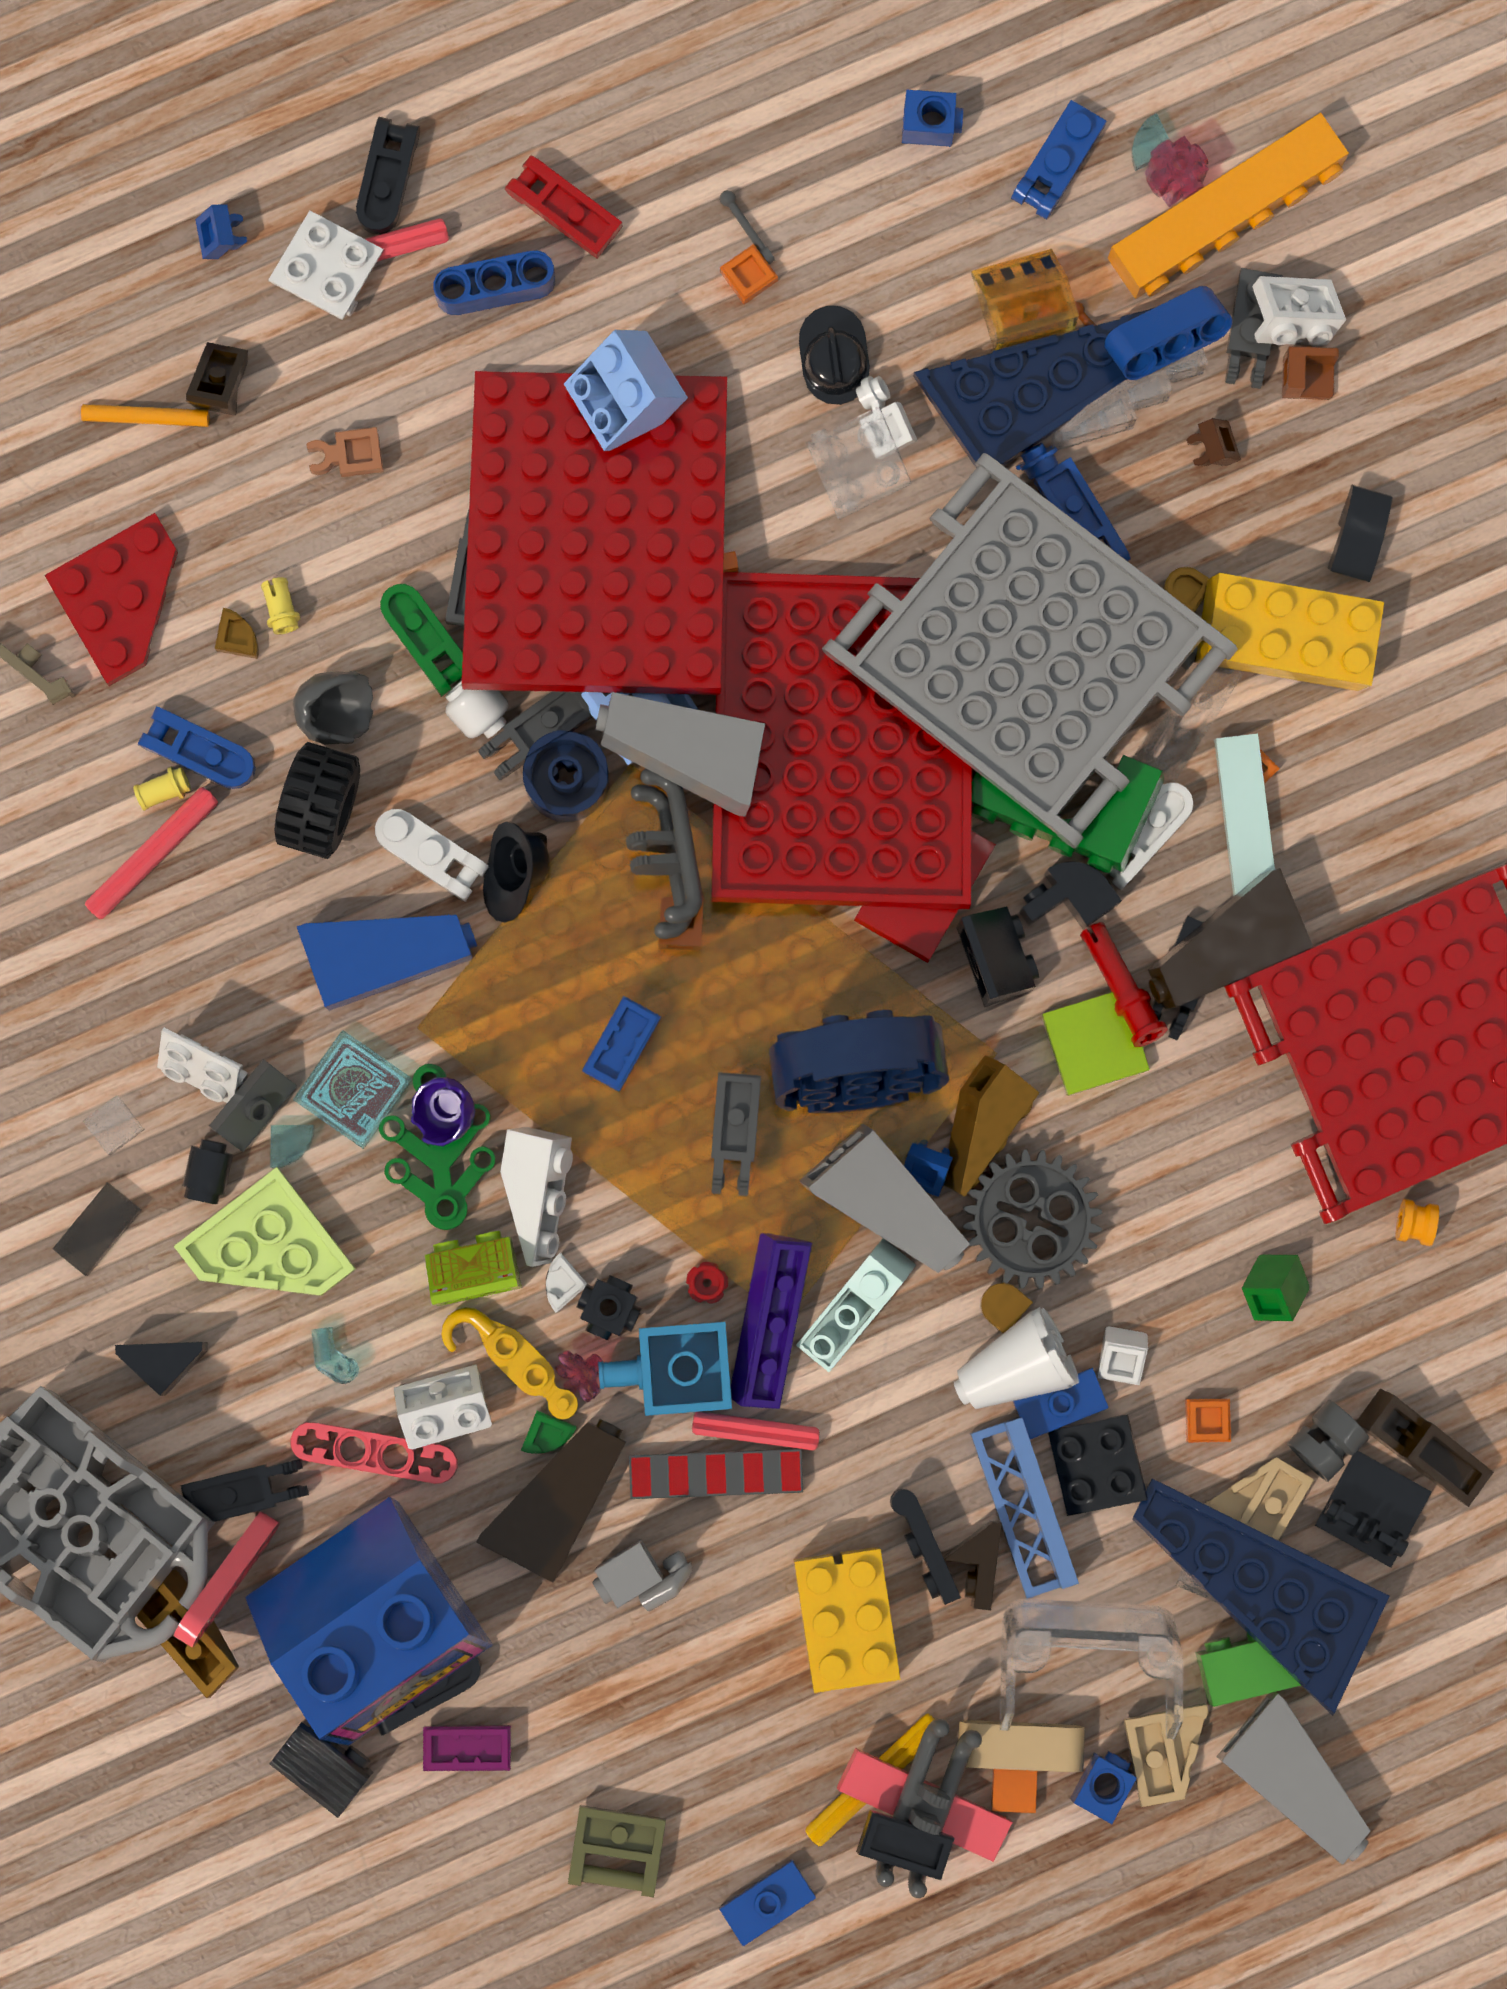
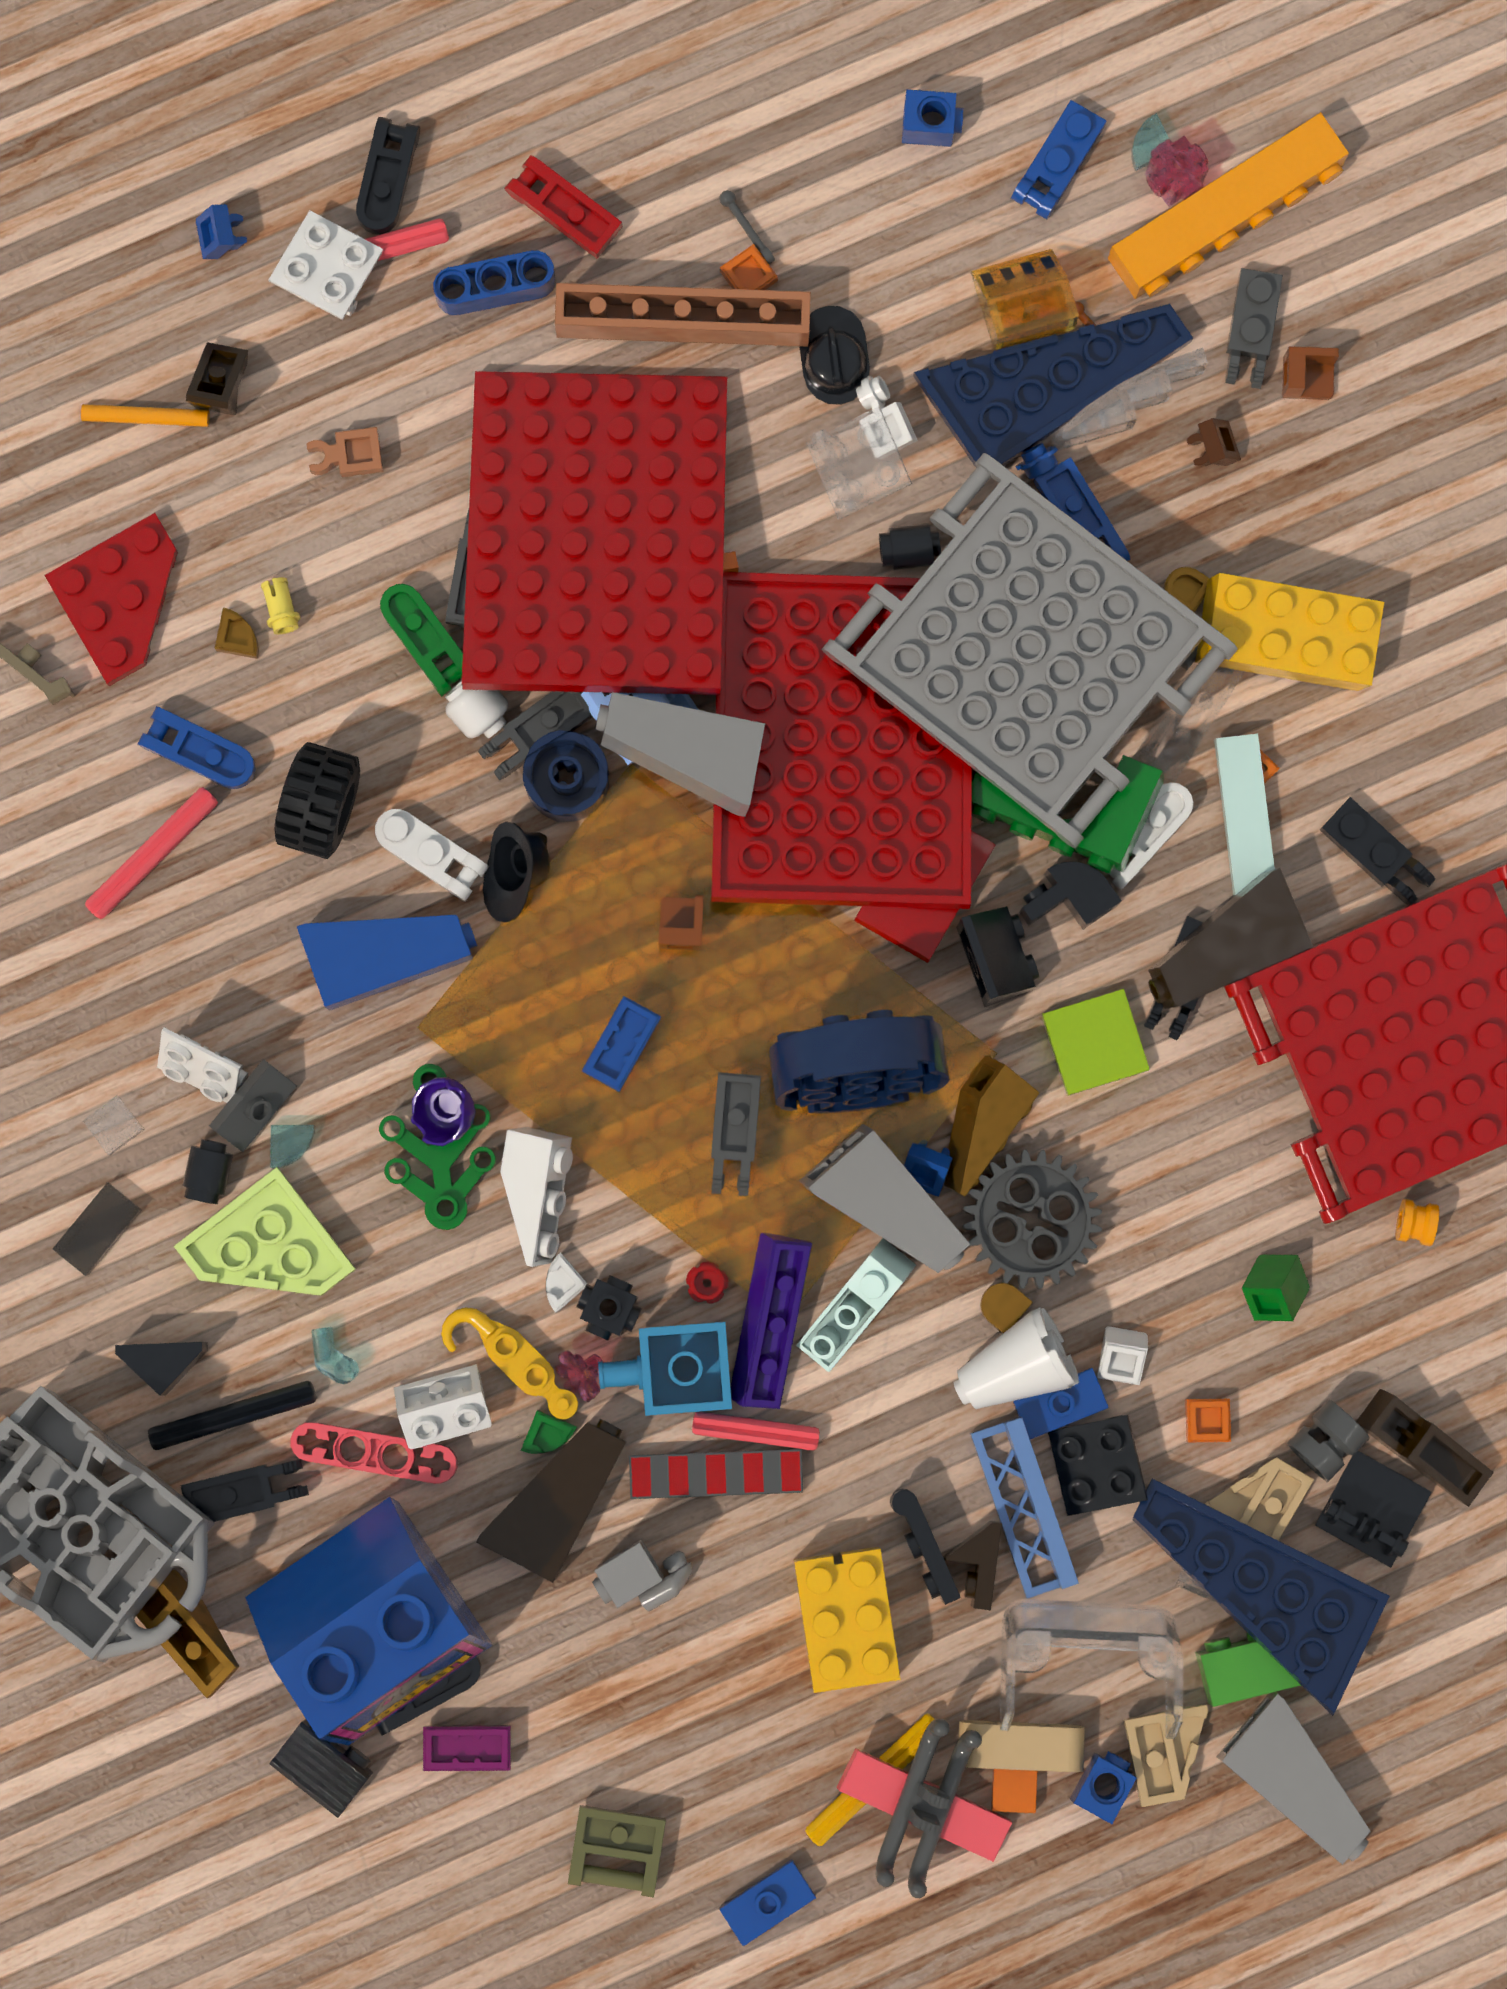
(162, 788): light yellow pin -> none
(226, 1579): coral beam -> none
(231, 1415): none -> black axle
(334, 707): dark grey hair -> none
(353, 1089): clear light blue tile -> none
(472, 1270): lime slope -> none
(625, 388): light blue slope -> none
(677, 844): dark grey piece -> none
(682, 314): none -> nougat brick
(904, 1845): black tile -> none
(909, 546): none -> black brick
(1131, 1001): red pin -> none
(1168, 332): blue beam -> none
(1297, 311): white bracket -> none
(1361, 533): black slope -> none
(1374, 849): none -> black hinge

